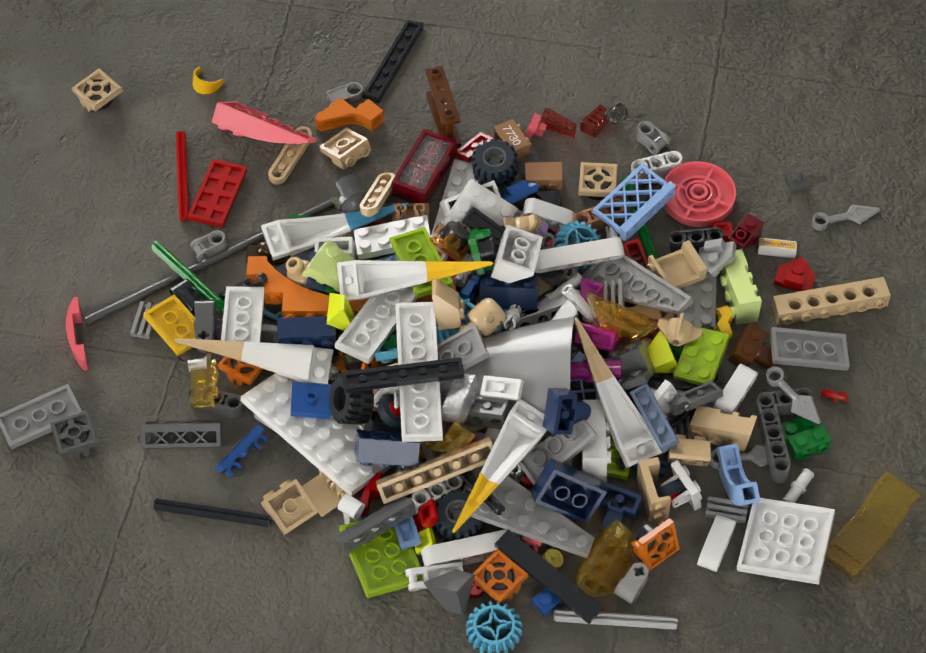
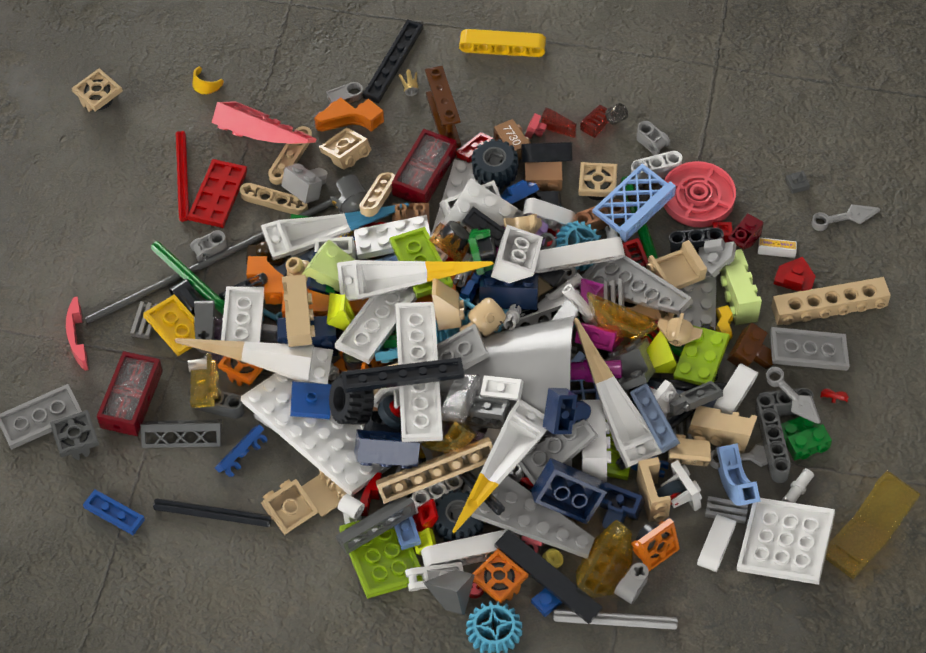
(113, 512): none -> blue plate
(129, 393): none -> brick
(271, 202): none -> tan beam
(297, 311): none -> tan wedge
(304, 183): none -> light grey brick
(411, 86): none -> pearl gold piece
(502, 43): none -> yellow beam
(546, 152): none -> black beam

